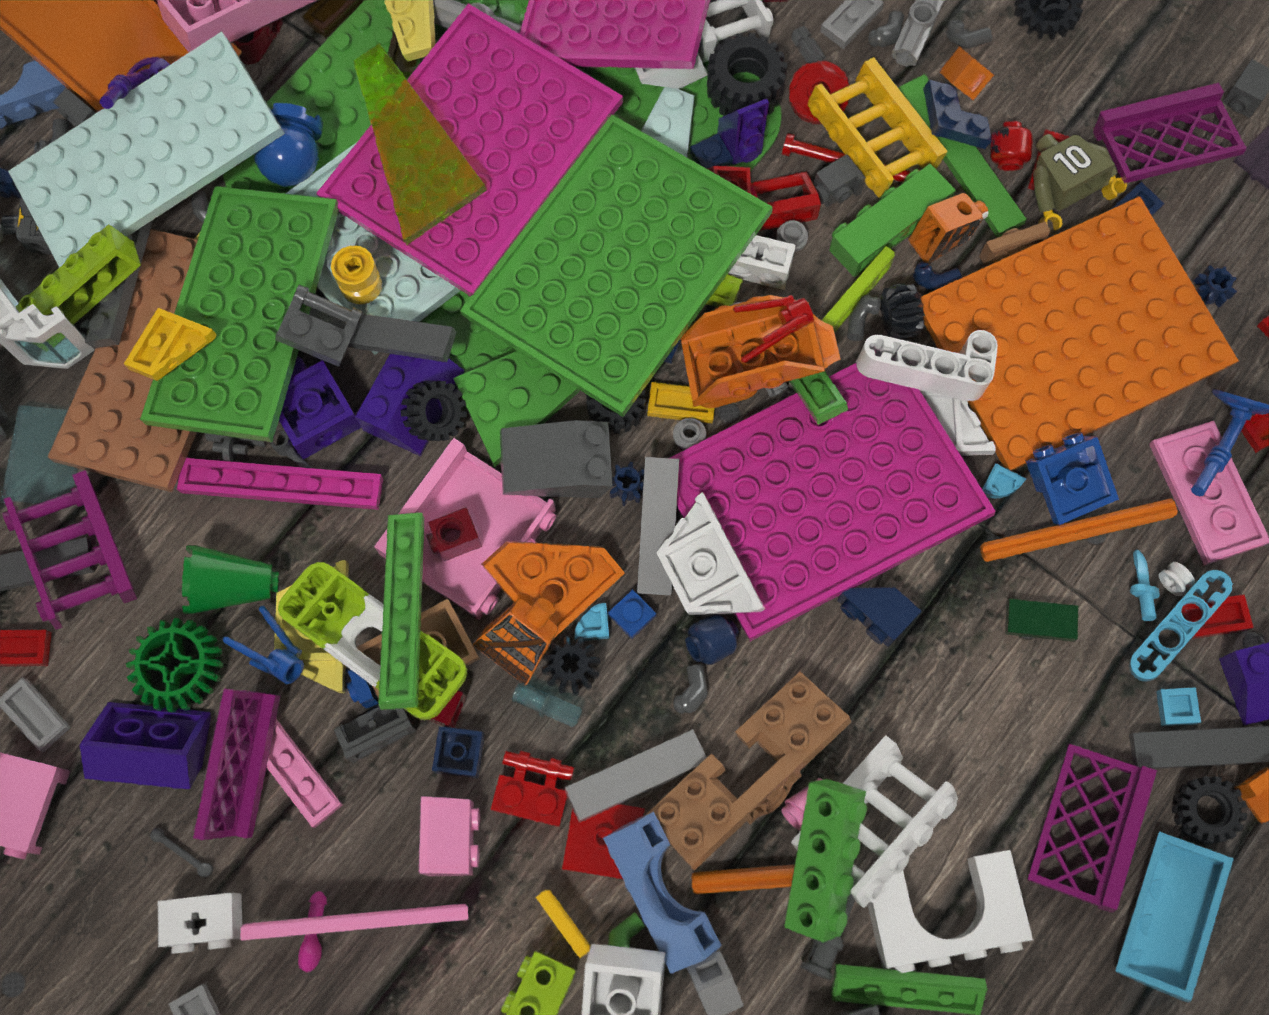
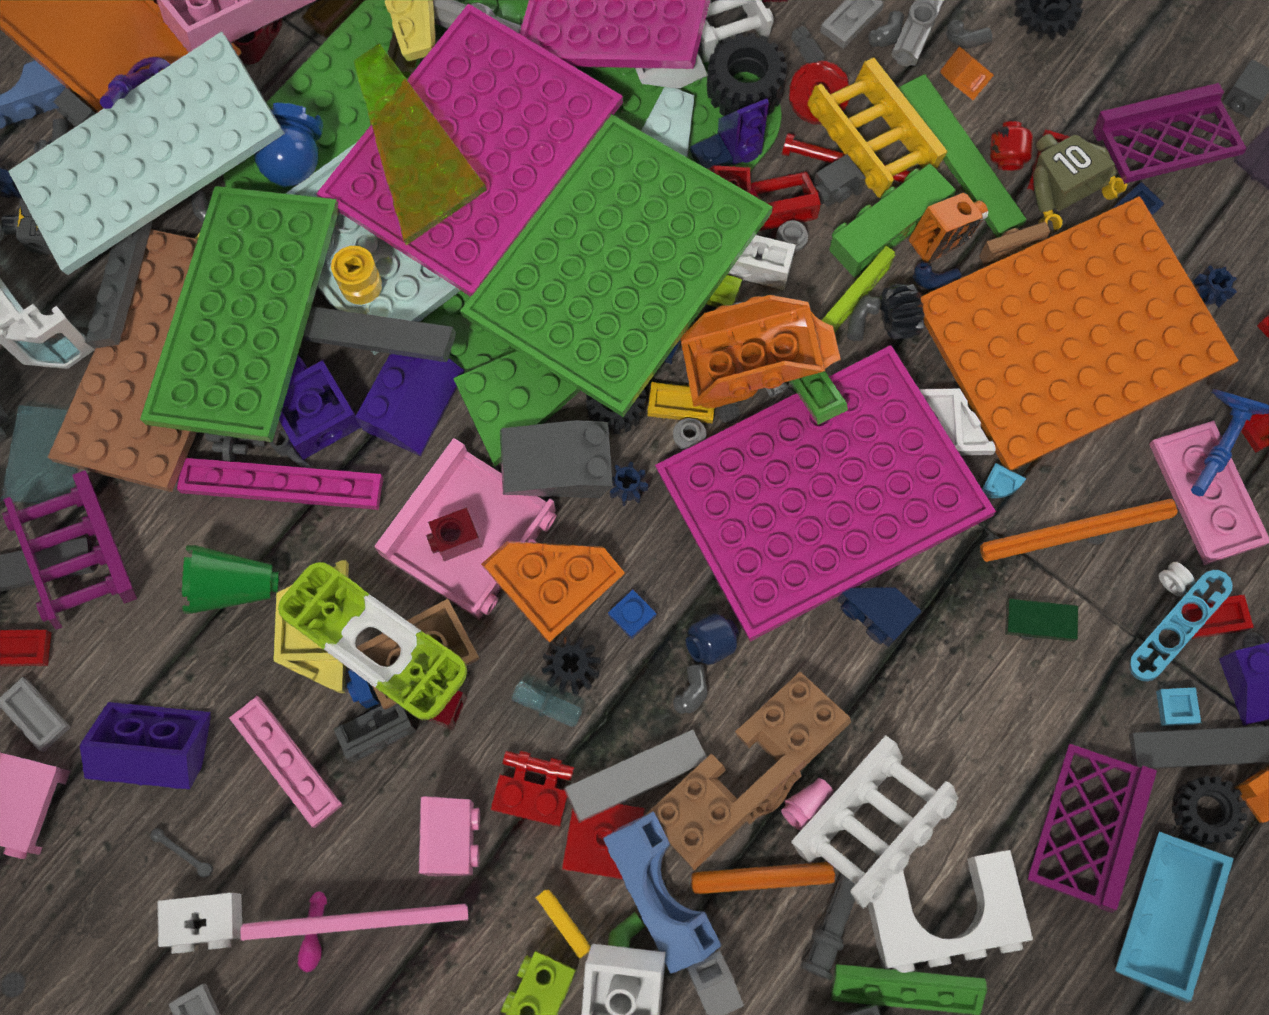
(86, 276): lime brick -> none
(167, 344): yellow wing -> none
(173, 639): green gear -> none
(238, 765): magenta fence -> none
(280, 663): blue plant -> none
(316, 335): dark grey plate -> none
(402, 612): bright green tile -> none
(450, 410): black tyre -> none
(458, 752): dark blue piece -> none
(519, 638): torso -> none
(593, 624): medium azure tile -> none
(657, 522): light grey tile -> none
(706, 566): white wing -> none
(792, 317): red plant -> none
(825, 860): bright green brick -> none
(885, 358): white beam -> none
(950, 121): dark blue plate -> none
(1072, 477): blue plate -> none
(1143, 589): medium azure piece -> none

